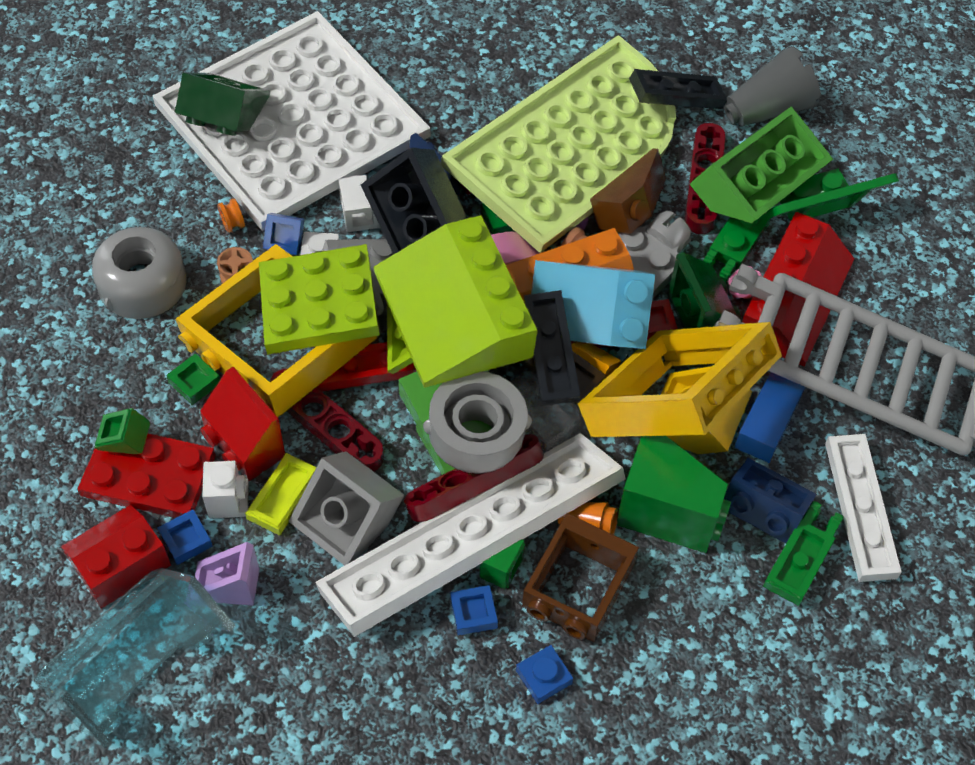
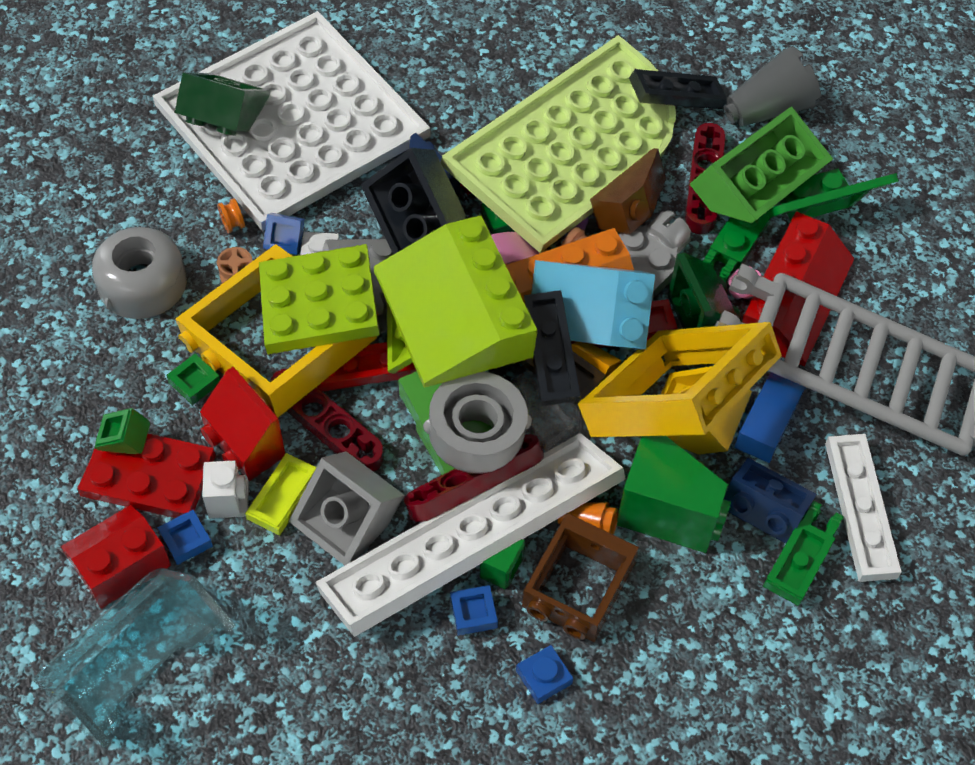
(230, 575): lavender slope -> none
(355, 206): white brick -> none

